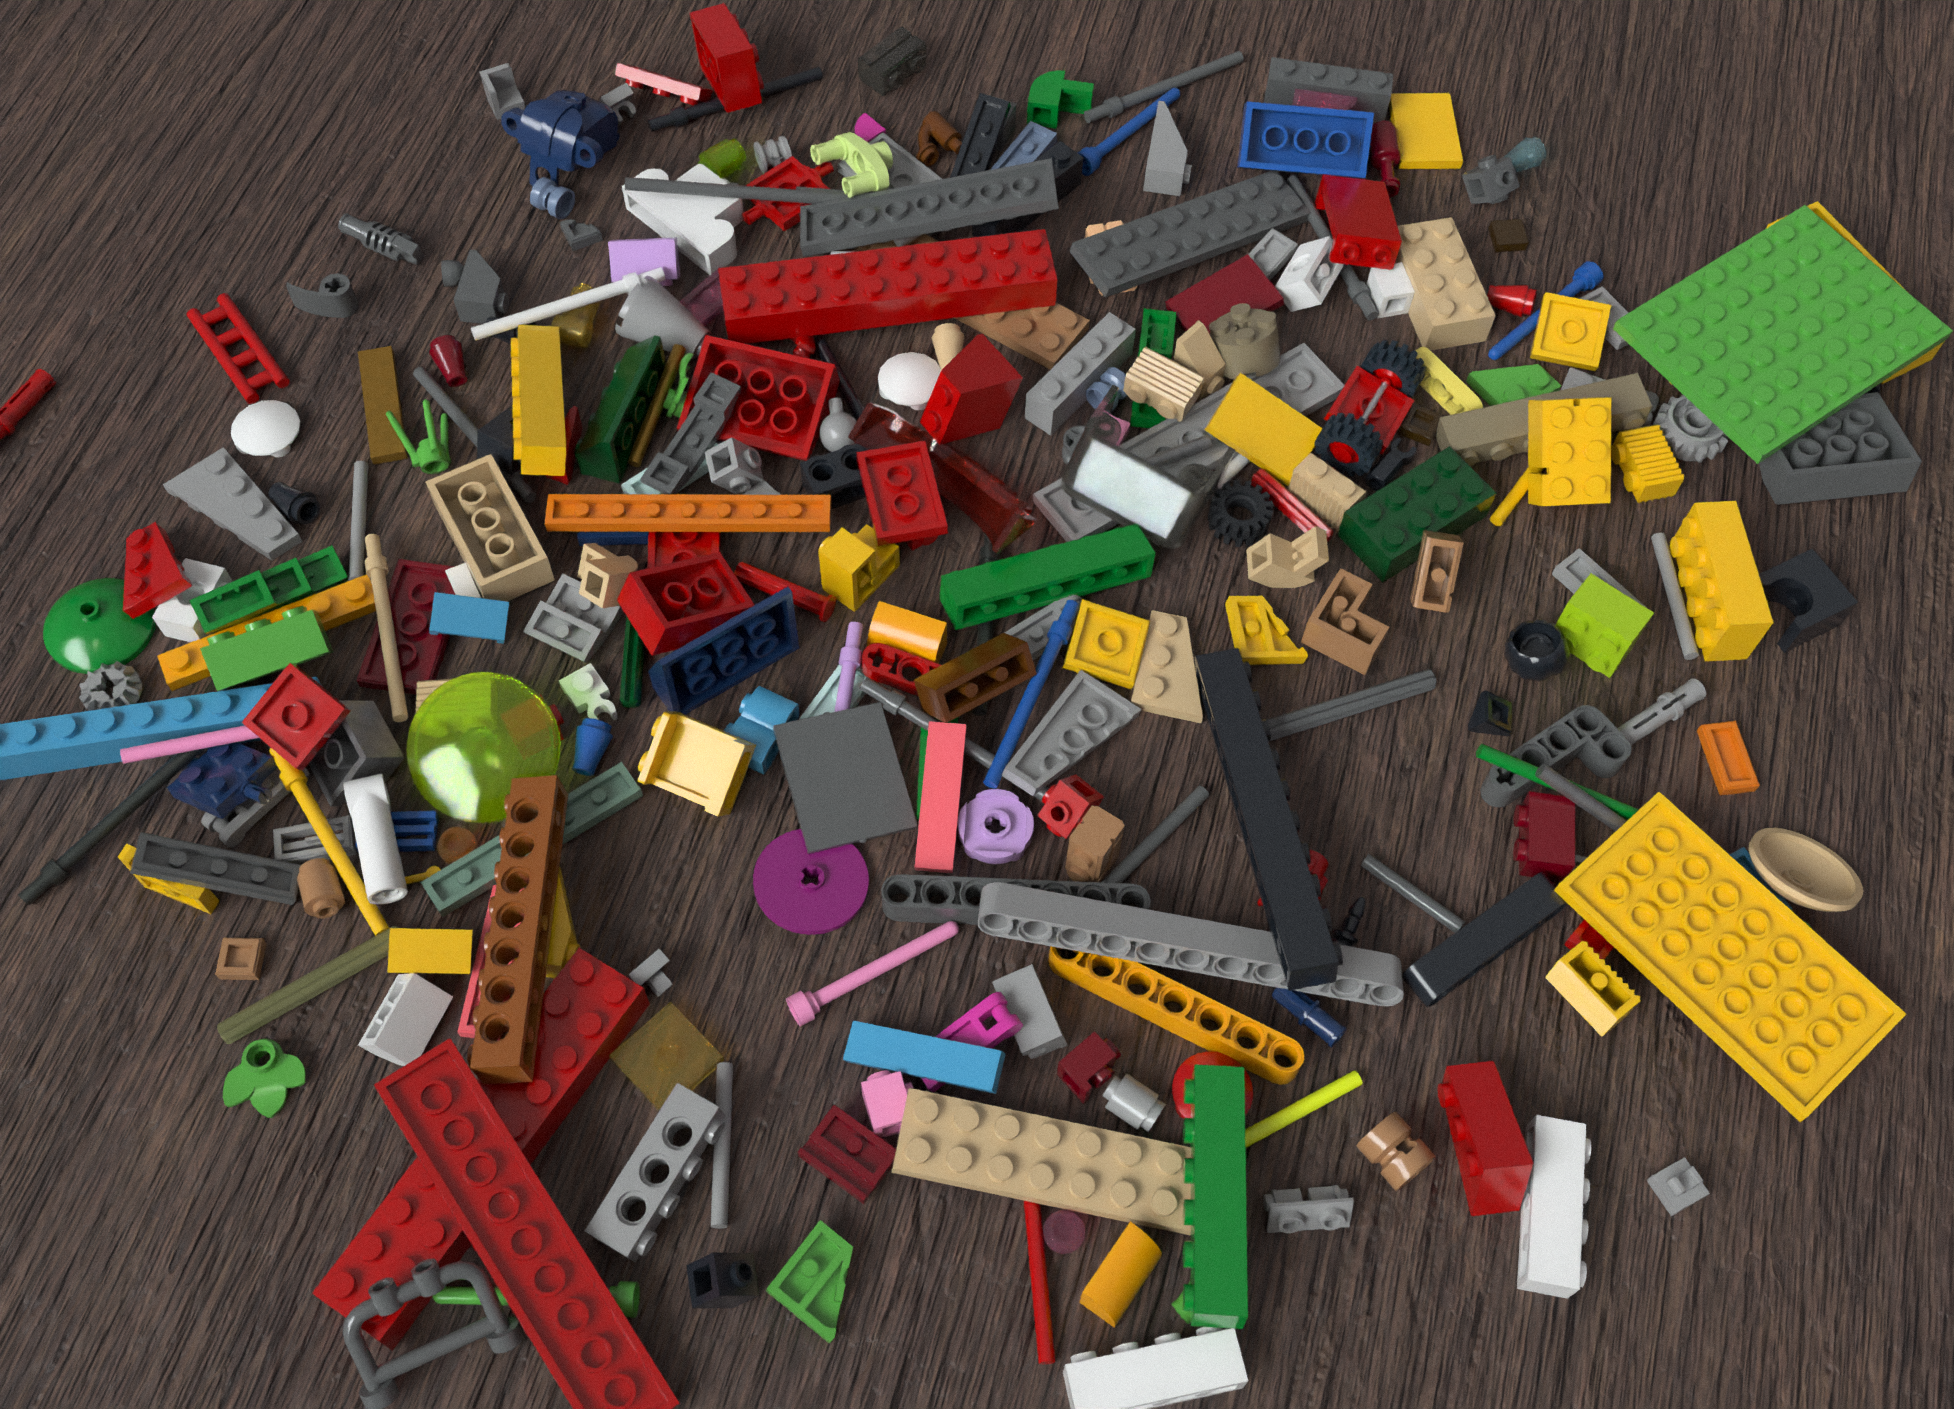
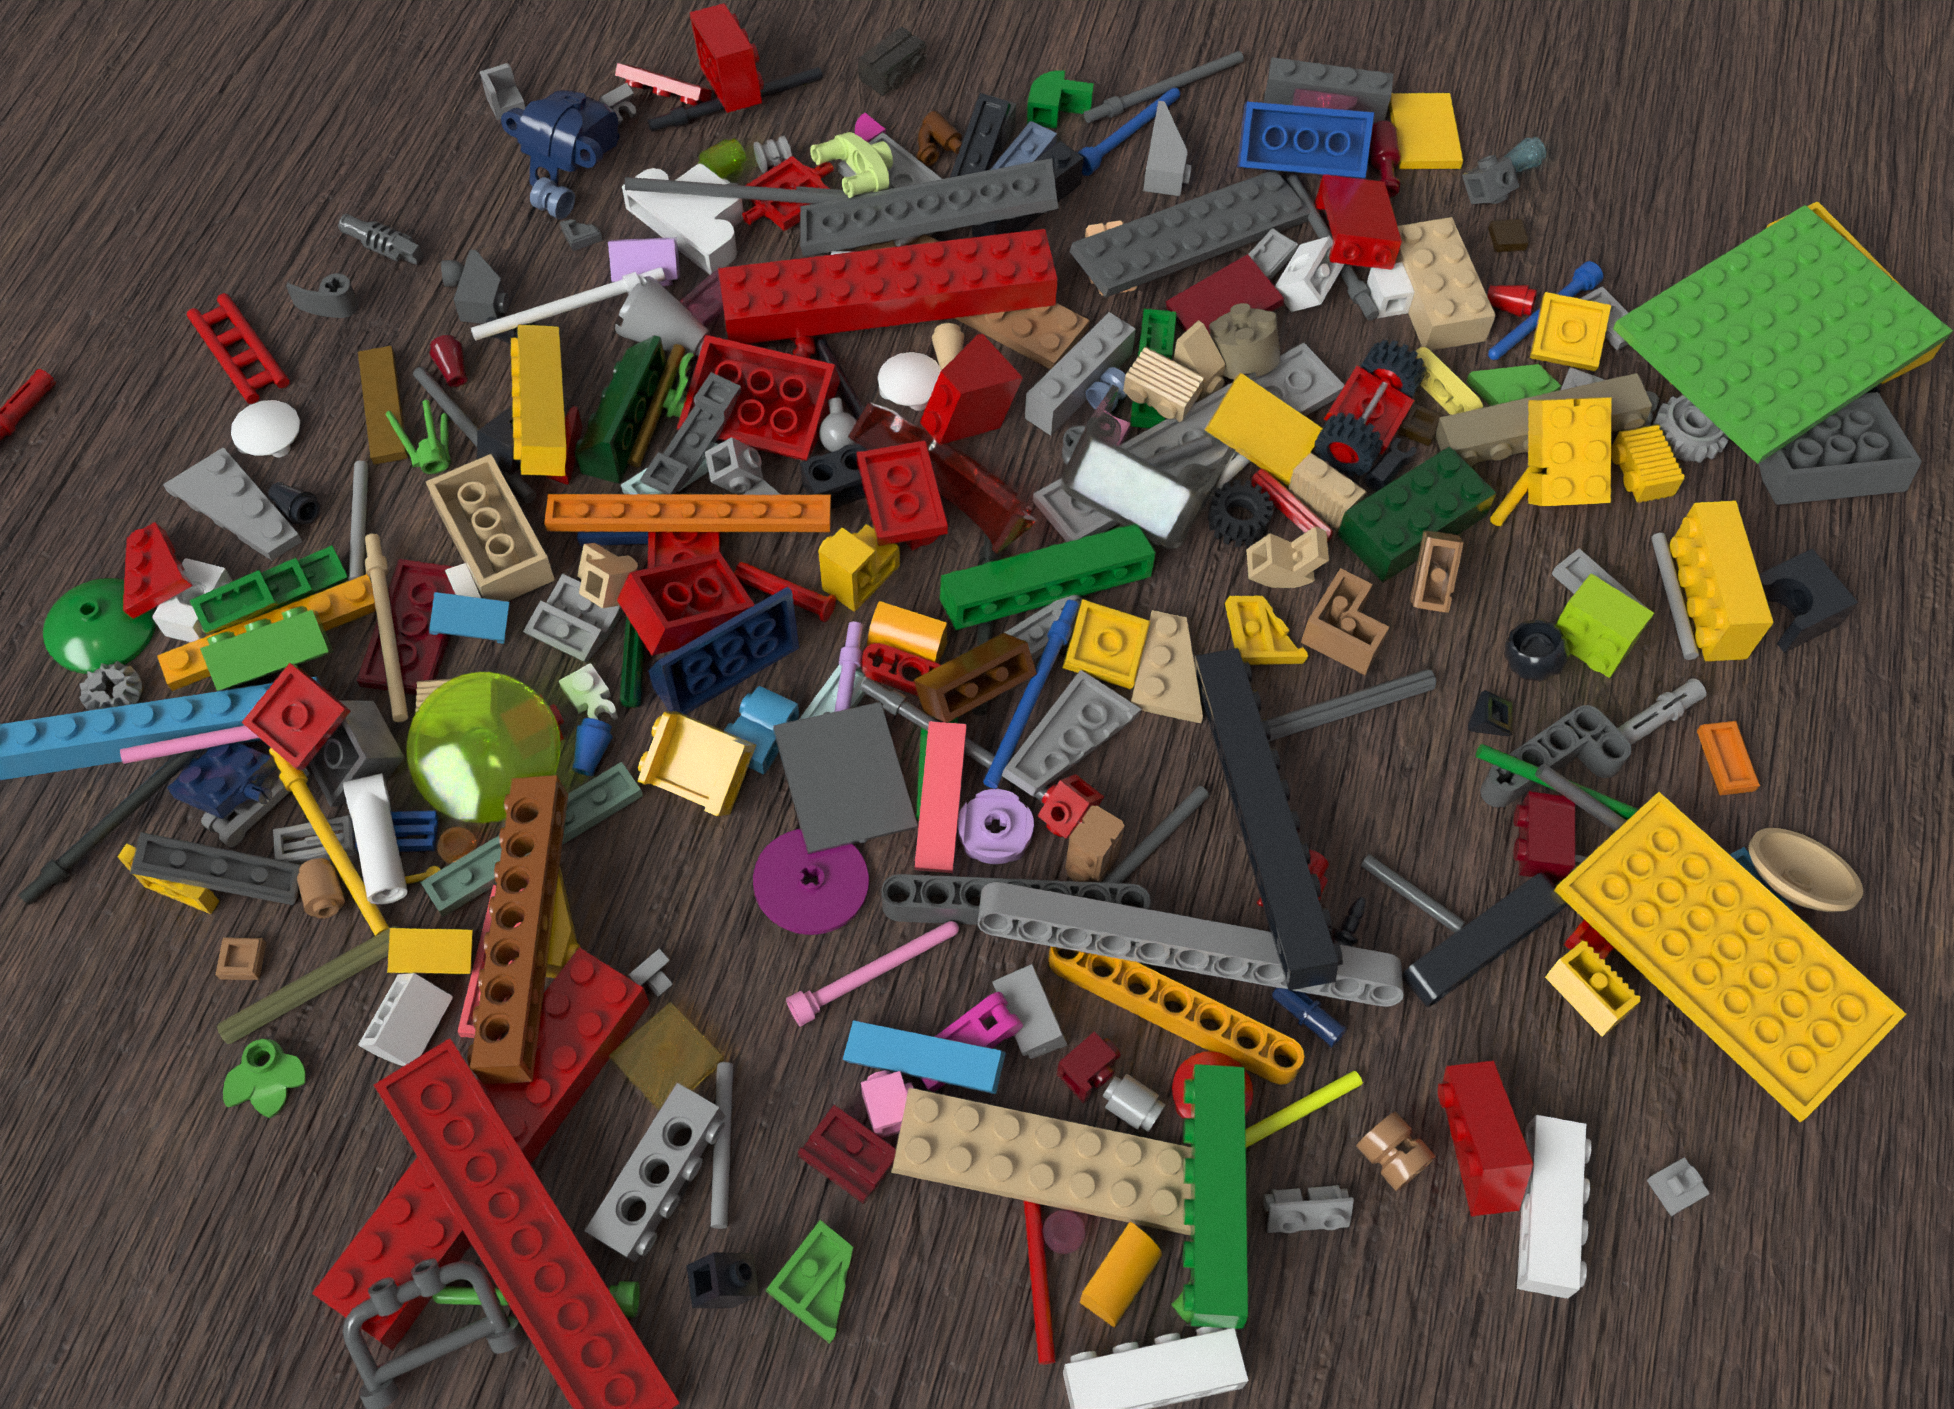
(577, 324): clear yellow piece -> none

